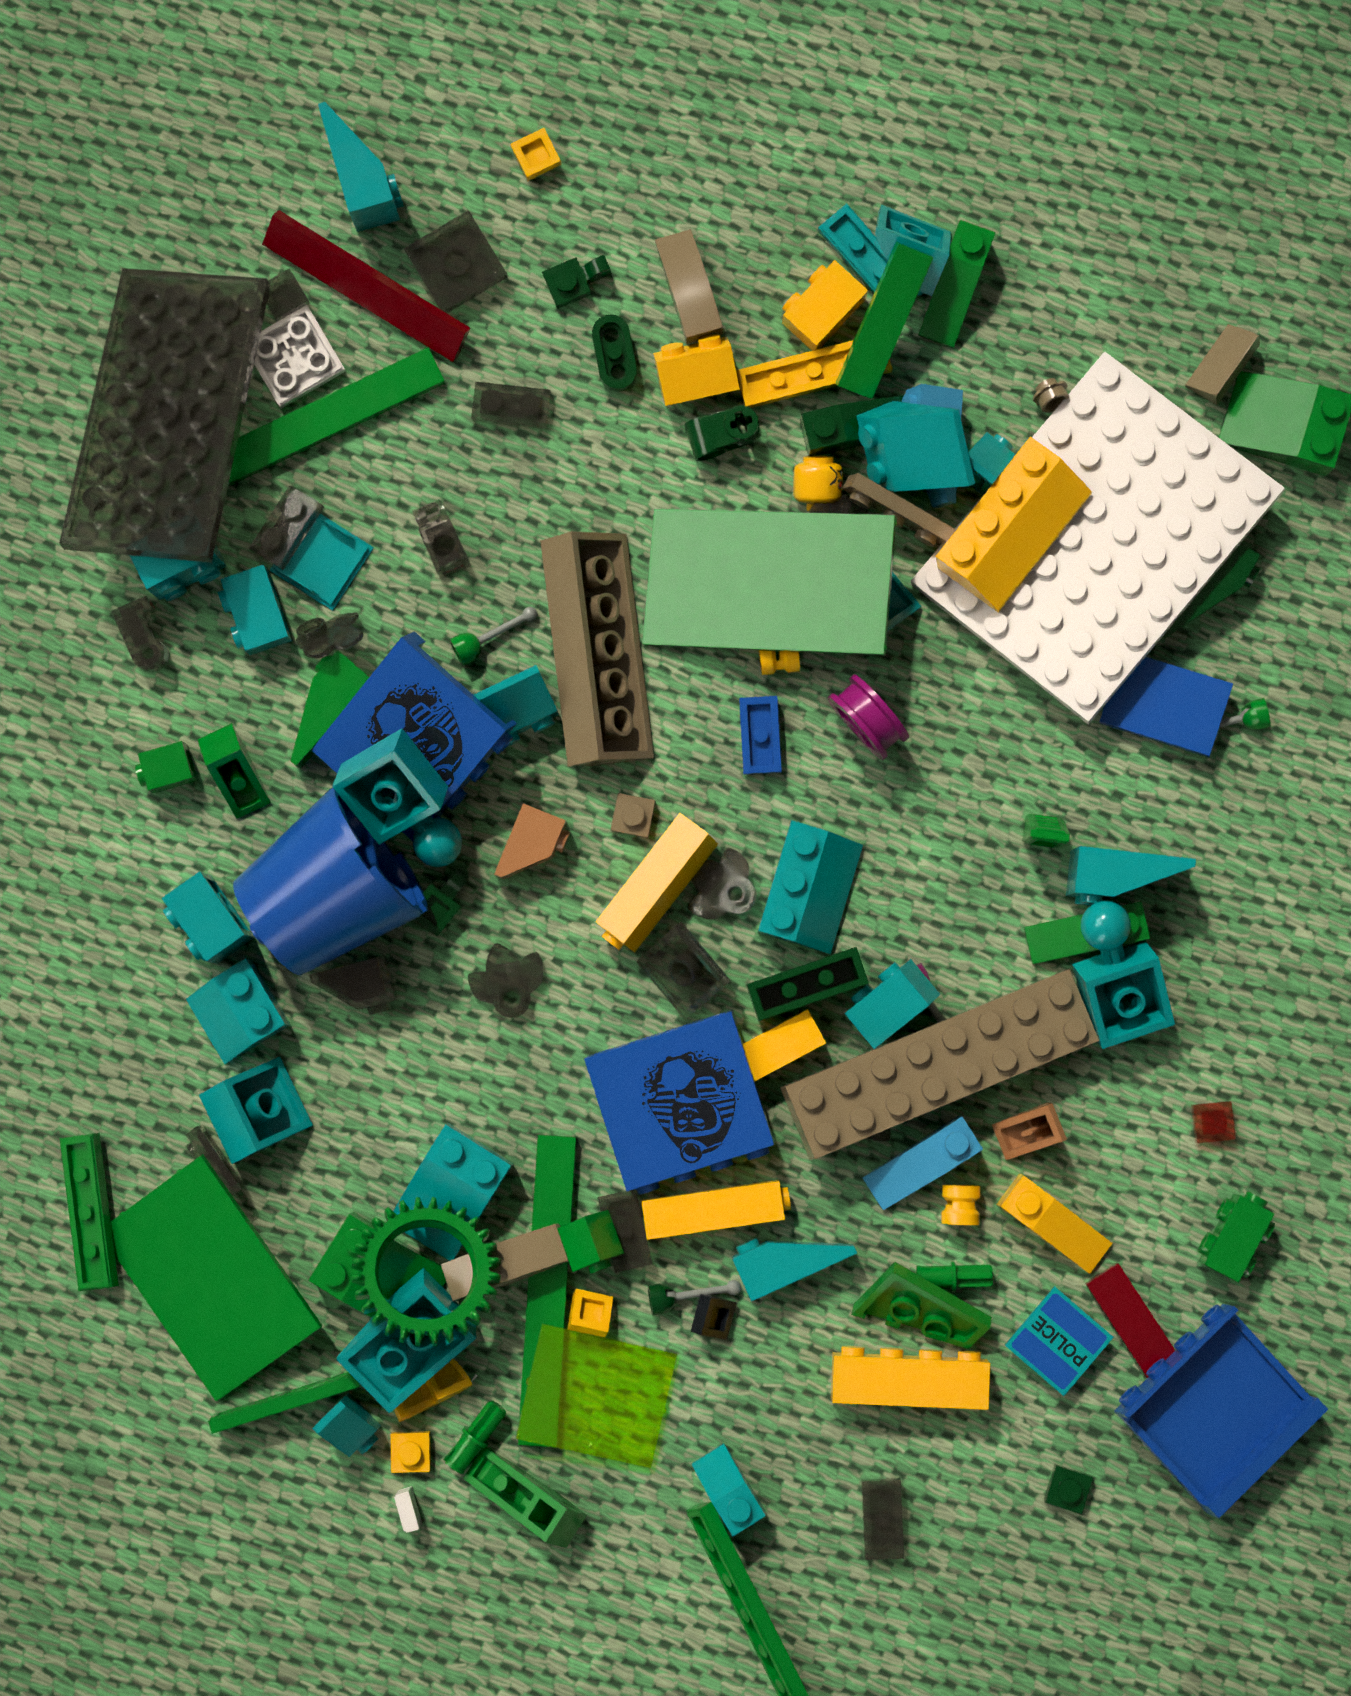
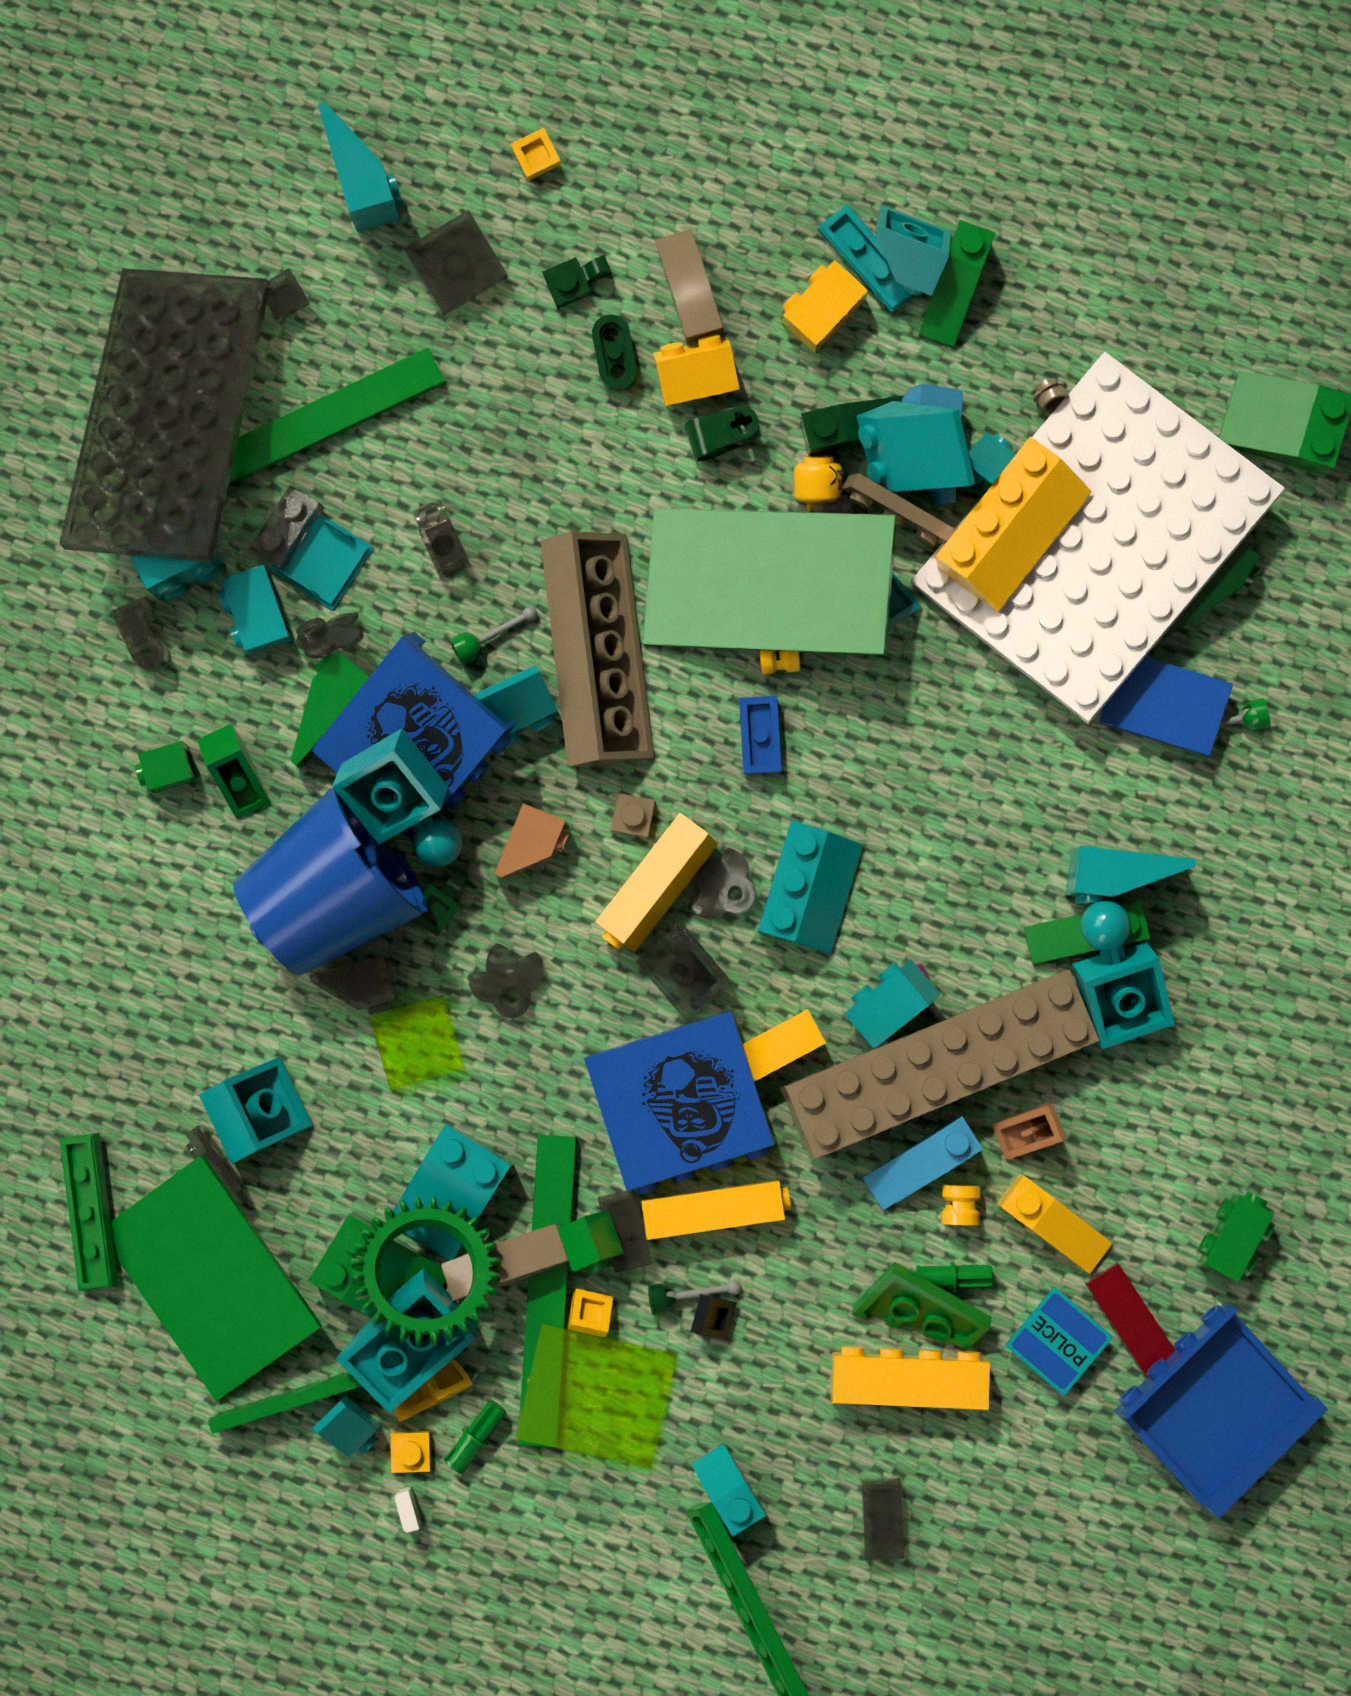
(207, 918): teal brick -> none
(237, 1010): teal slope -> none
(295, 357): white tile -> none
(365, 286): dark red tile -> none
(416, 1042): none -> clear neon green tile
(511, 405): clear smoke plate -> none
(525, 1498): green slope -> none
(779, 1263): teal slope -> none
(793, 375): yellow plate -> none
(807, 984): dark green brick -> none
(868, 717): magenta wheel -> none
(884, 320): green tile -> none
(1045, 831): green slope -> none
(1068, 1489): dark green plate -> none
(1213, 1122): clear red plate -> none
(1223, 363): dark tan slope -> none

